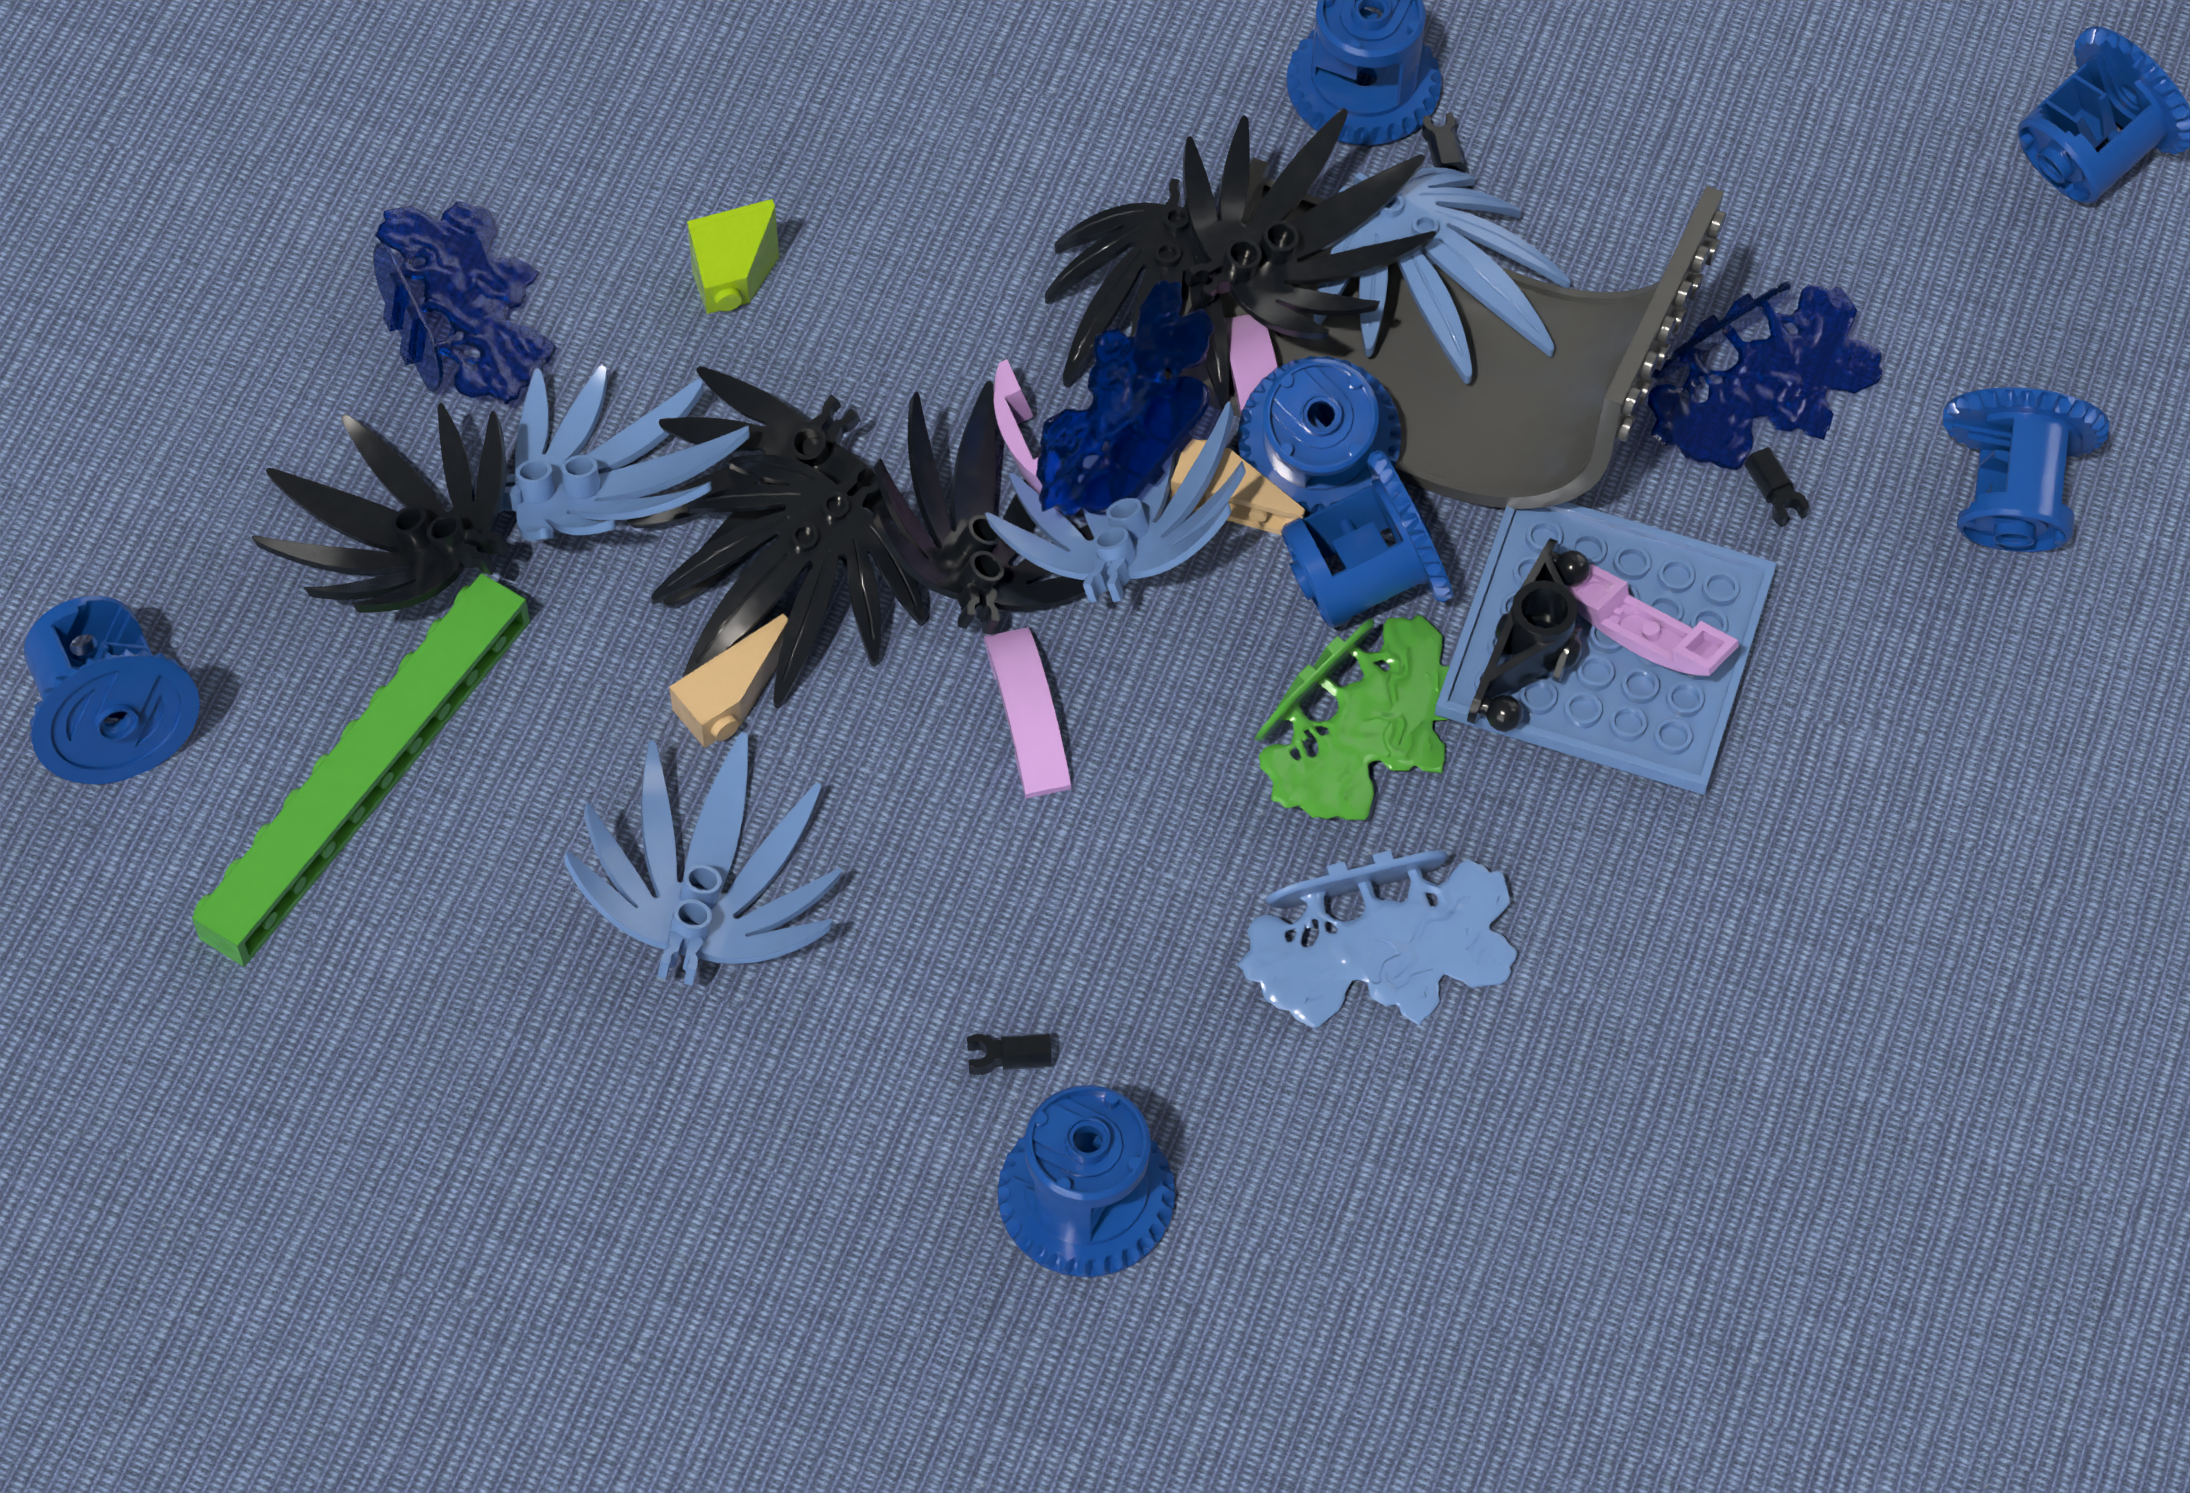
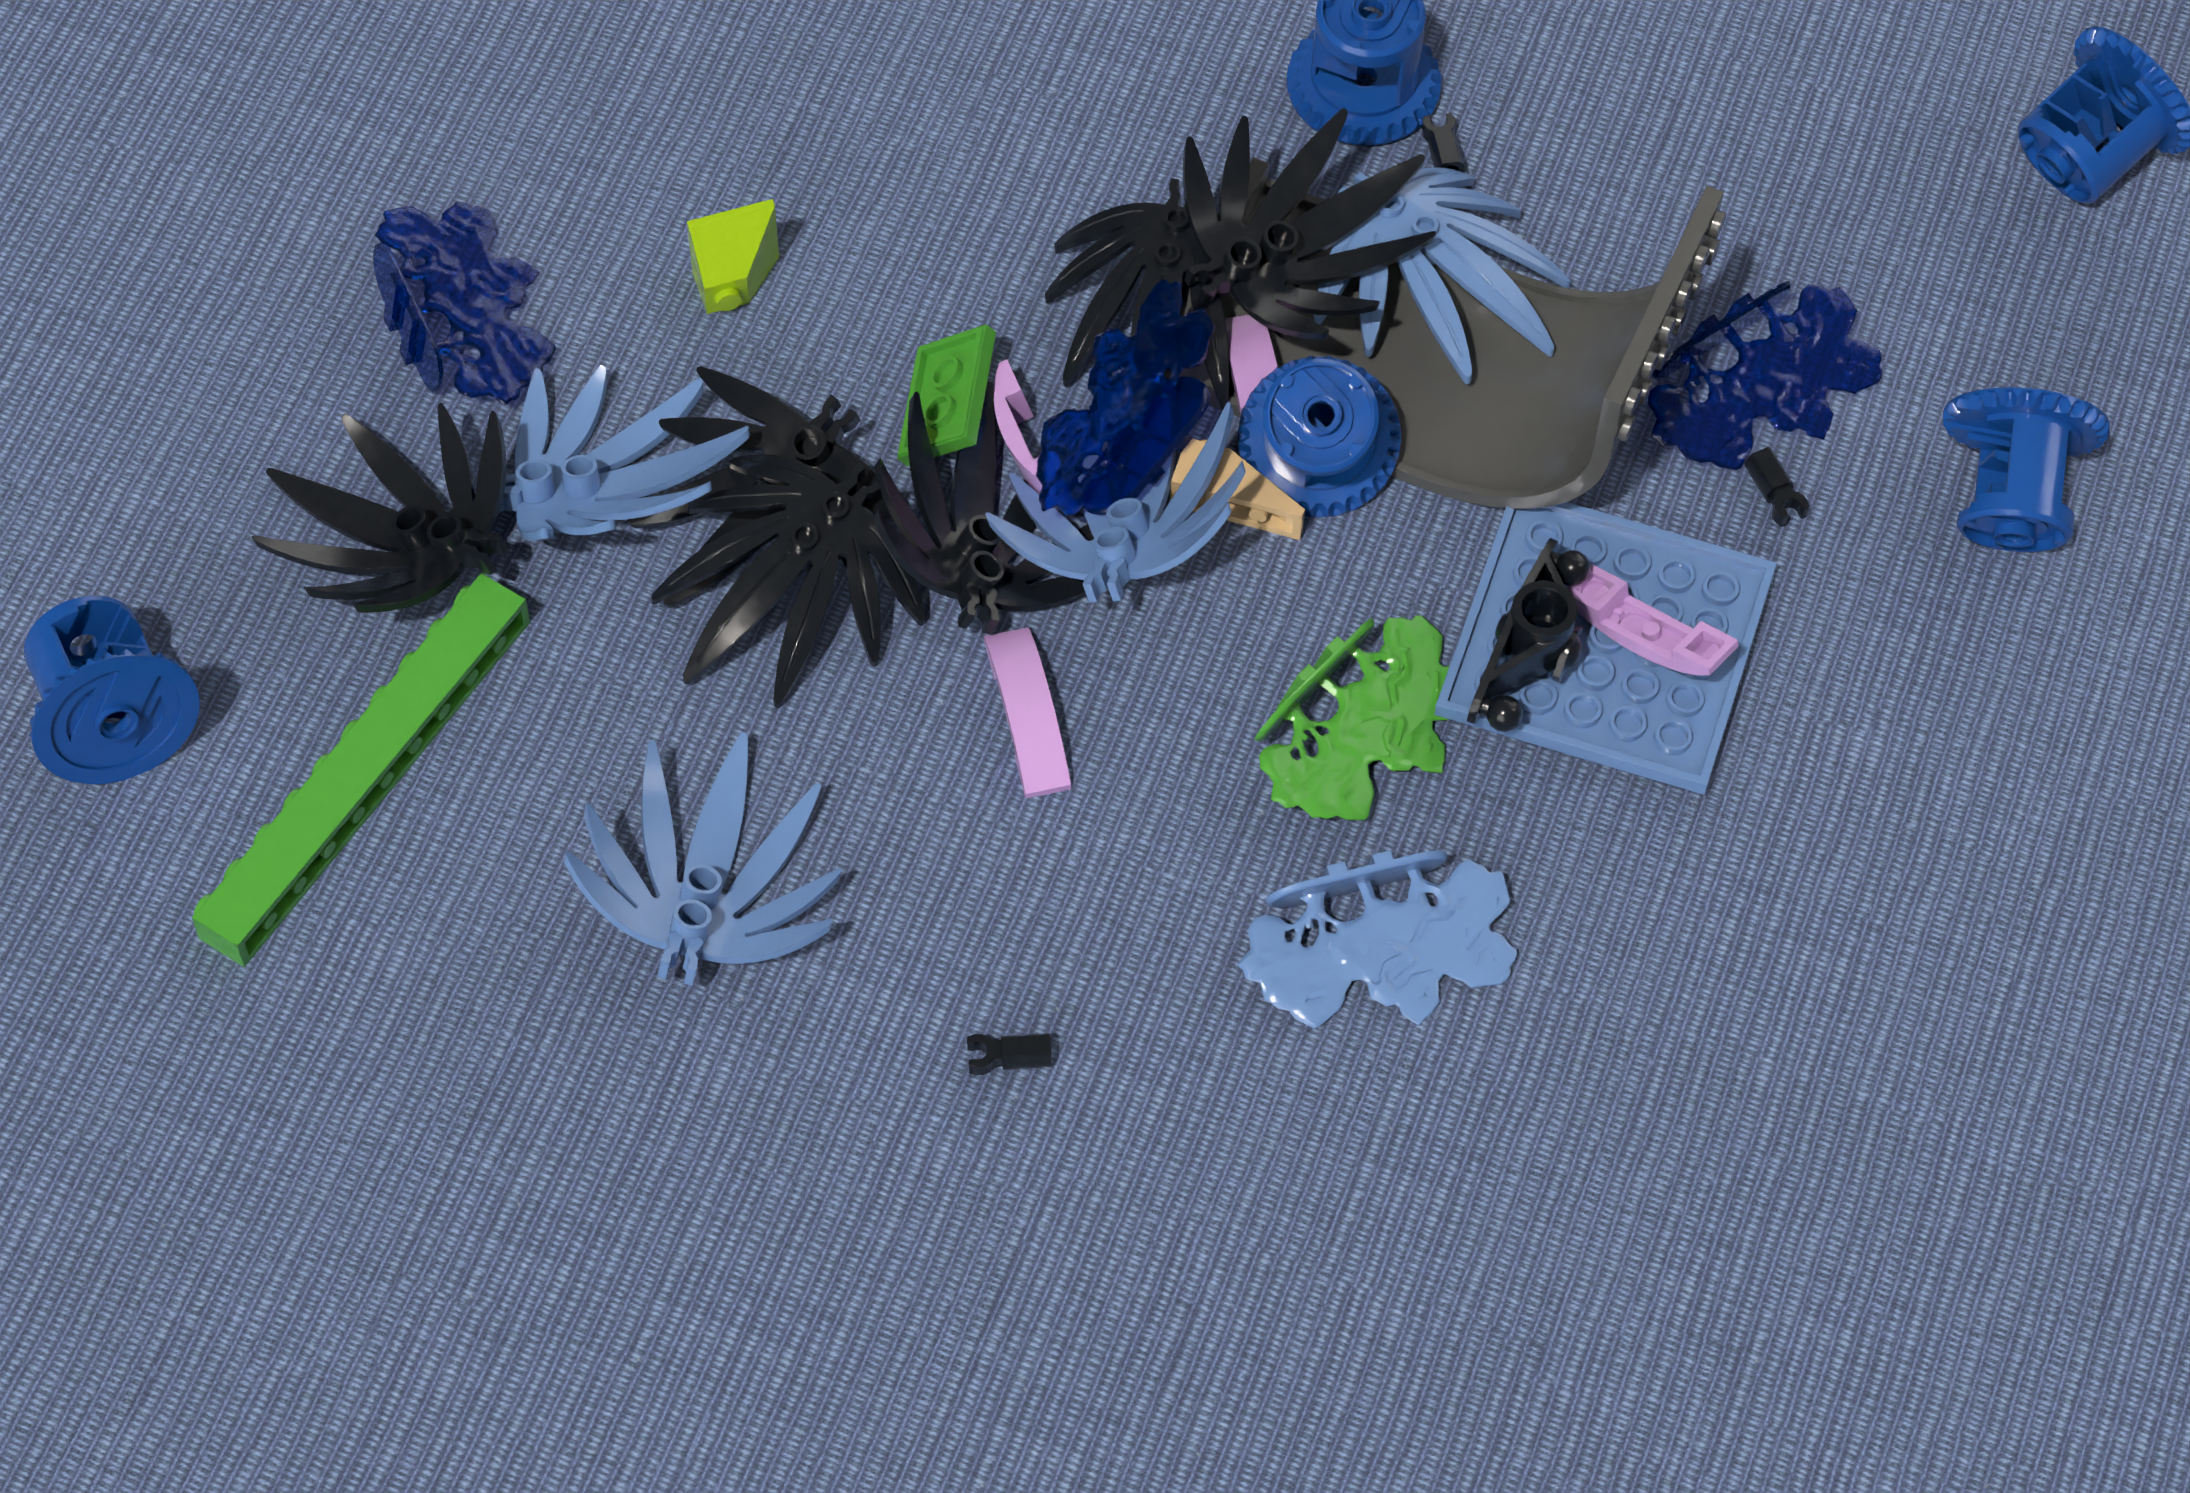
(723, 690): tan slope -> none
(952, 389): none -> bright green tile
(1086, 1184): blue piece -> none
(1369, 567): blue piece -> none

